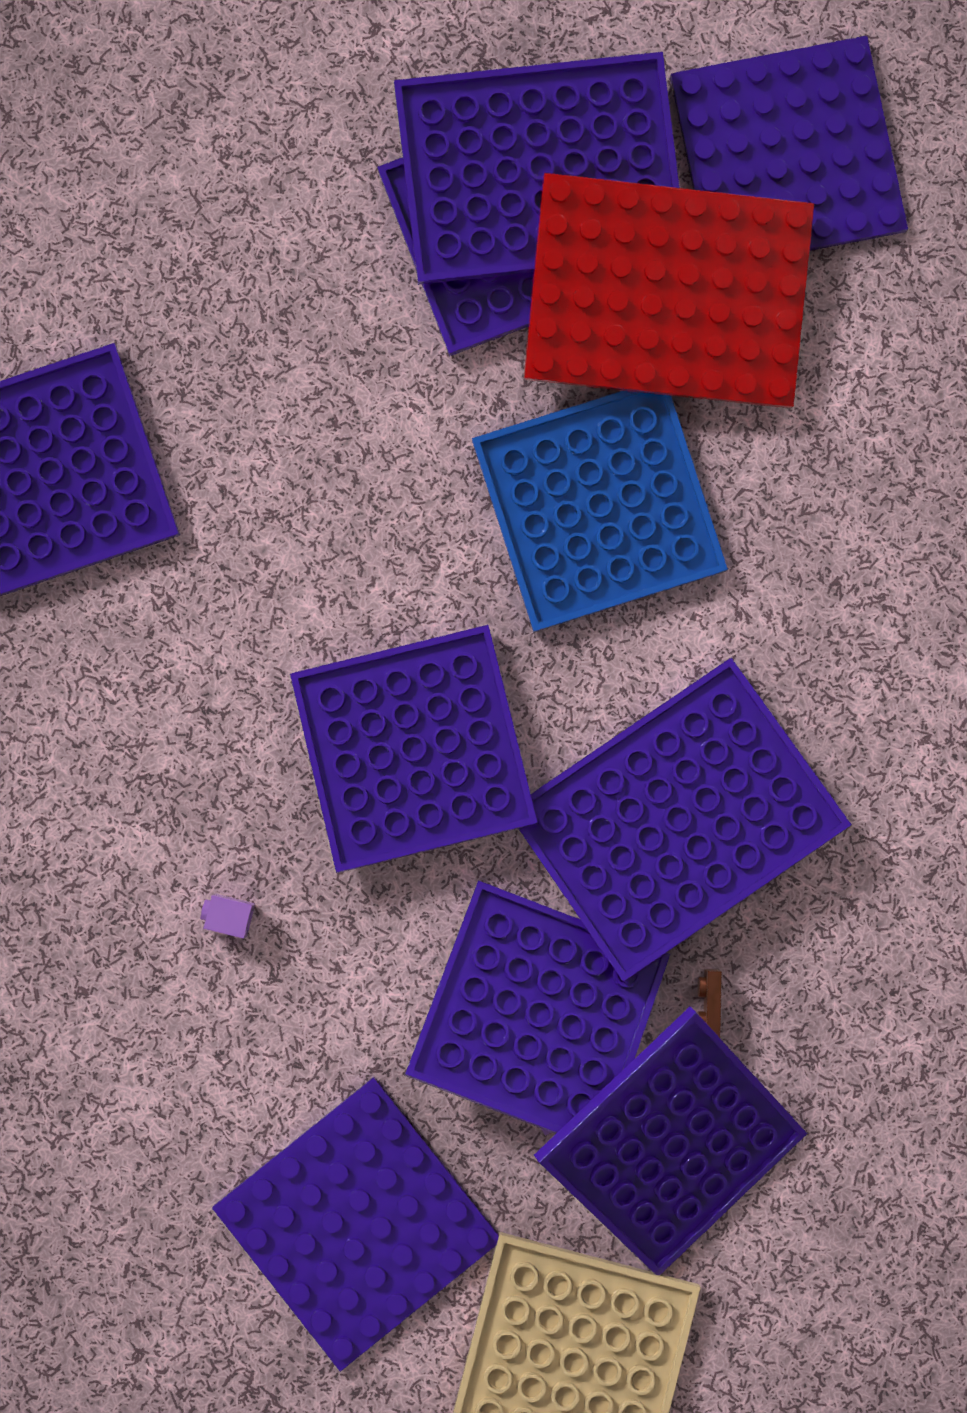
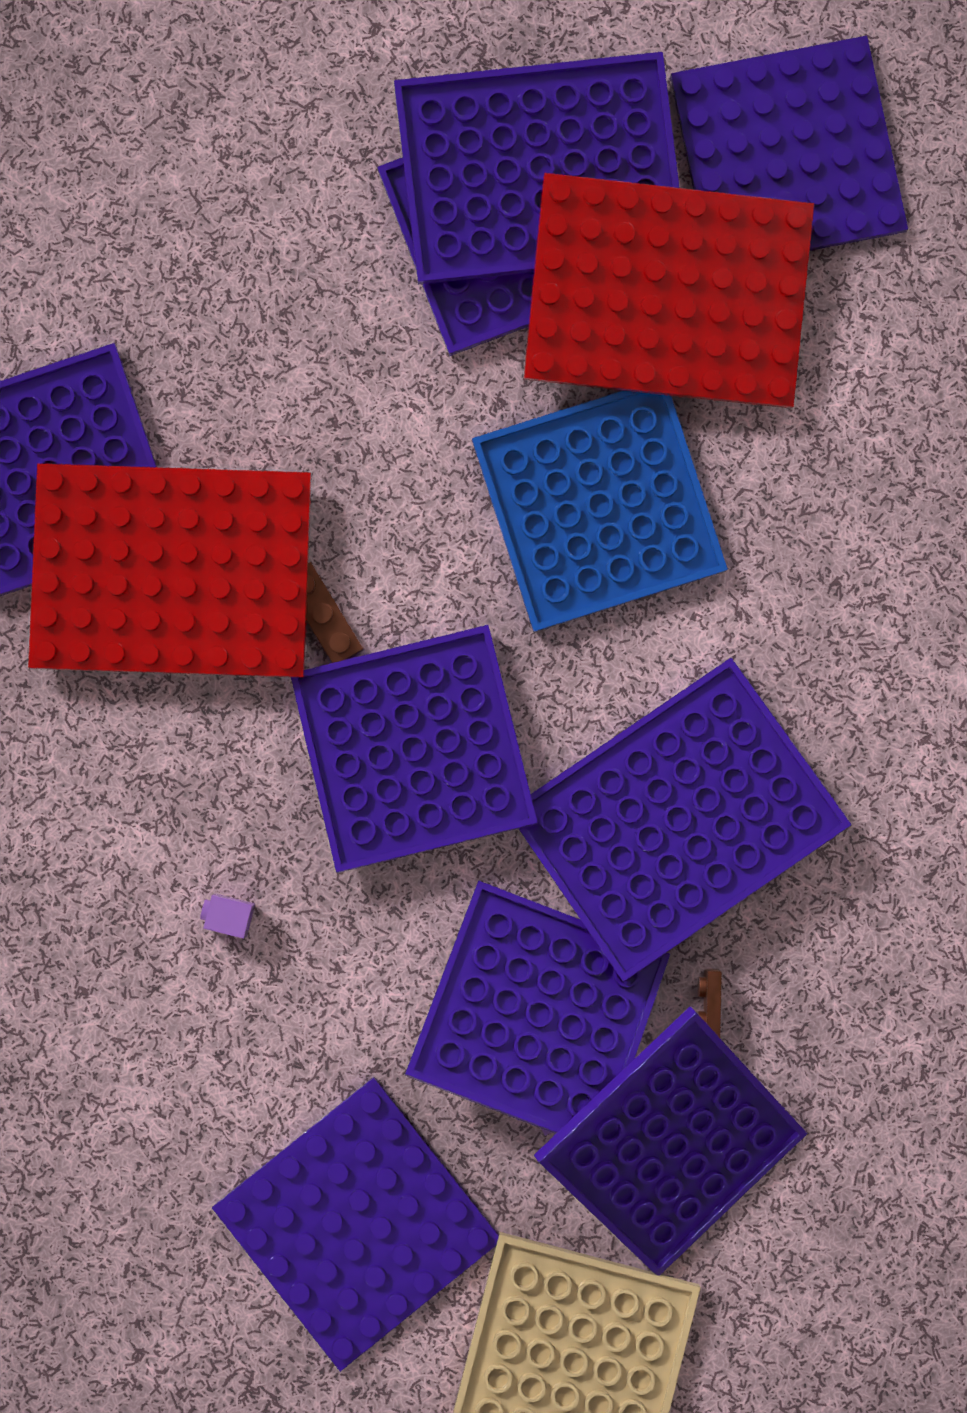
(170, 570): none -> red plate
(328, 621): none -> copper plate

